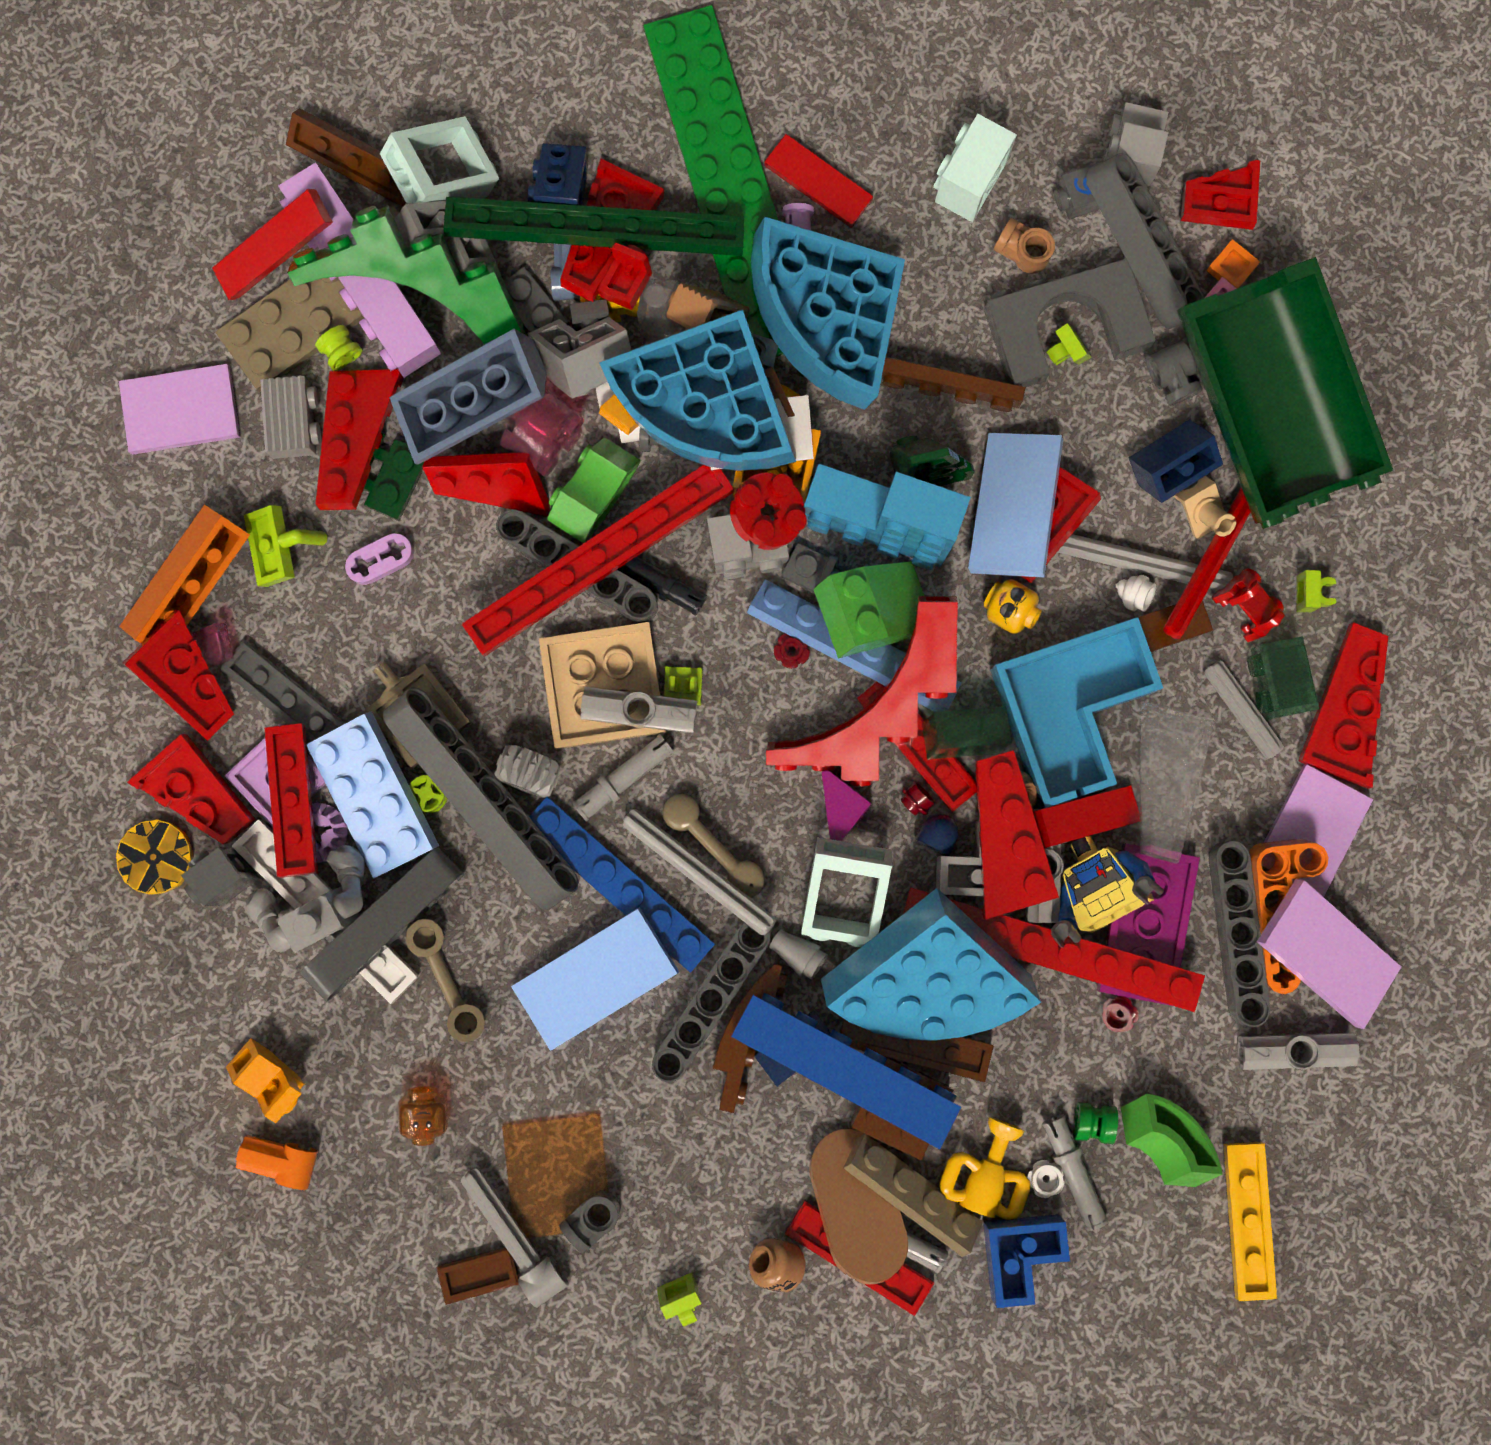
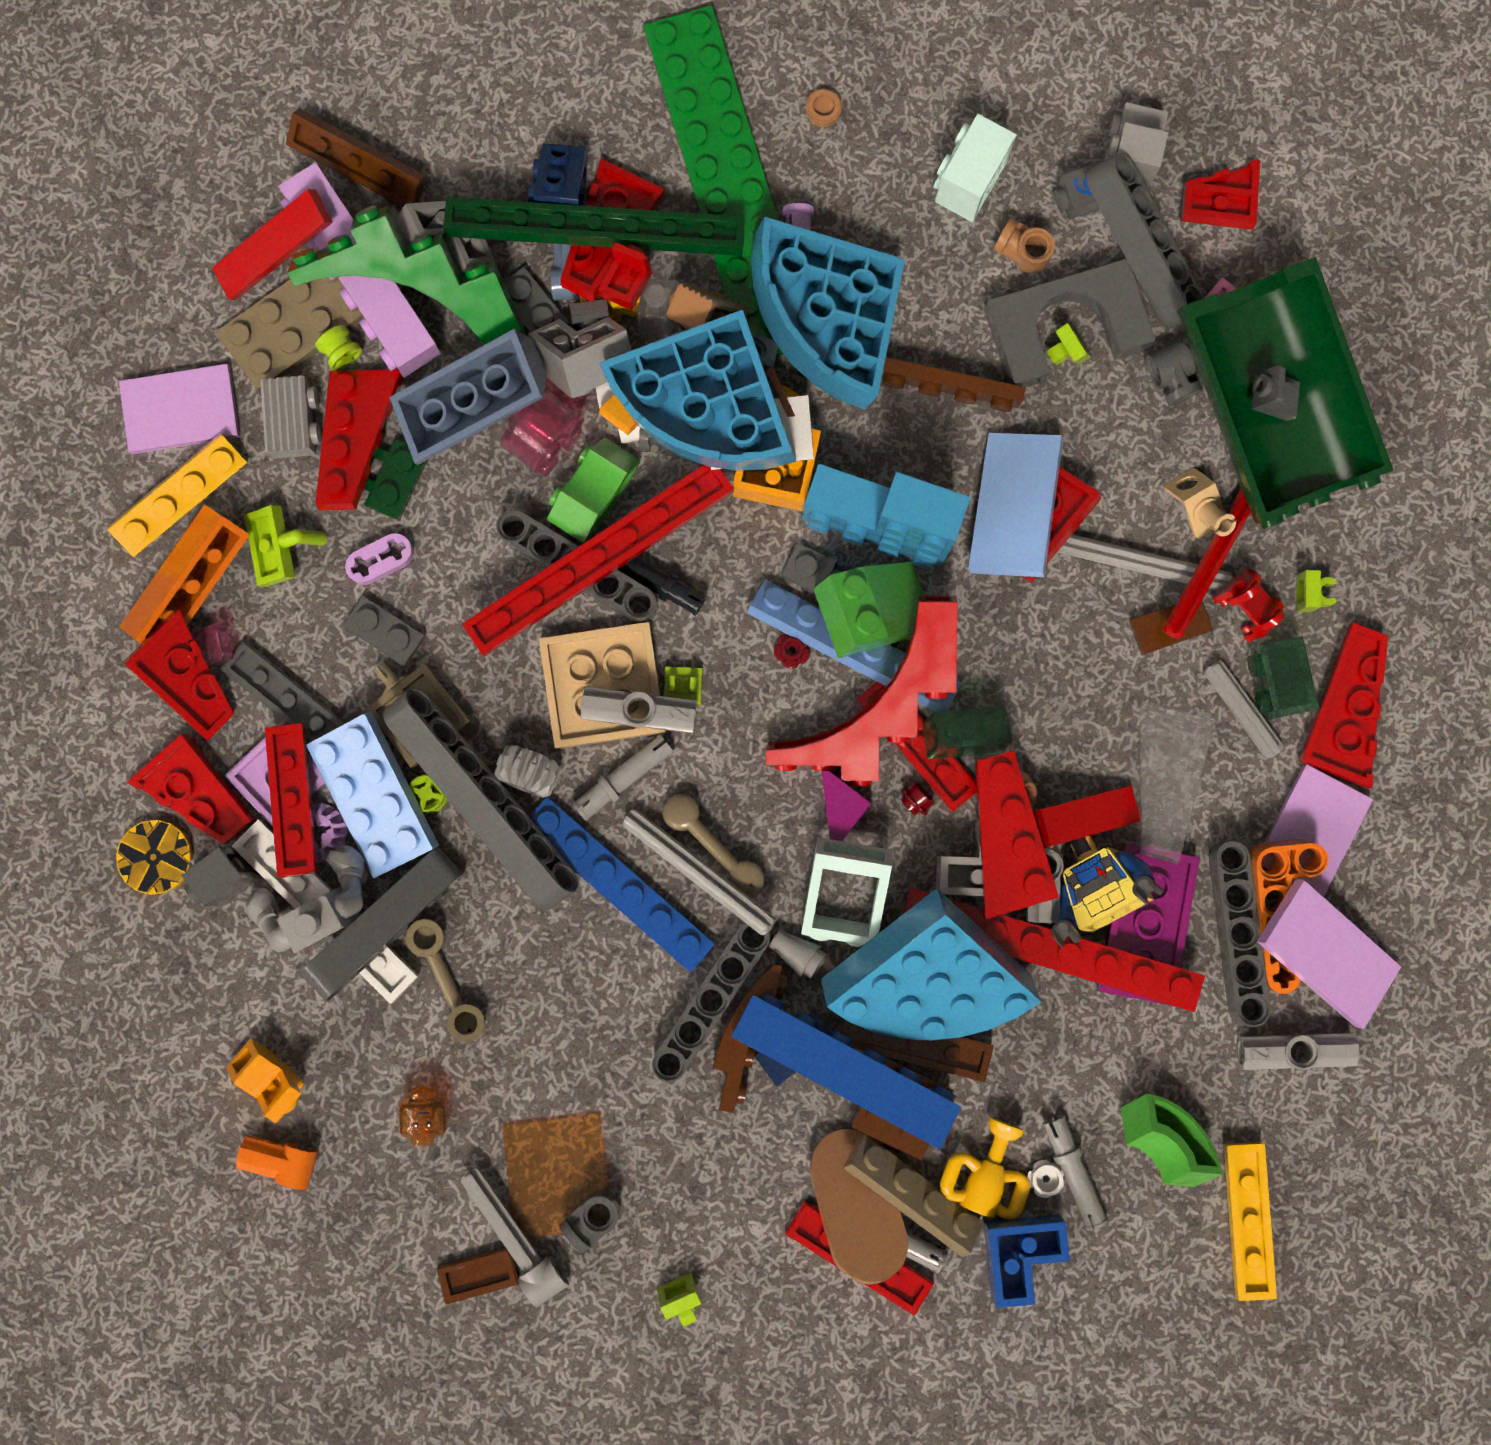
(176, 495): none -> yellow plate
(384, 631): none -> dark grey plate
(411, 175): light aqua window -> none
(489, 479): red wing -> none
(595, 979): light blue tile -> none
(735, 555): light grey brick -> none
(777, 1265): medium nougat head -> none
(782, 496): red plate -> none
(818, 180): red tile -> none
(823, 107): none -> medium nougat tile
(929, 461): dark green wedge -> none
(938, 833): dark blue piece -> none
(1012, 606): yellow head -> none
(1053, 703): dark azure piece -> none
(1095, 1123): green wheel -> none
(1113, 1020): dark red plate -> none
(1136, 592): white plate -> none
(1176, 460): dark blue brick -> none
(1233, 264): orange plate -> none
(1275, 393): none -> dark grey bracket

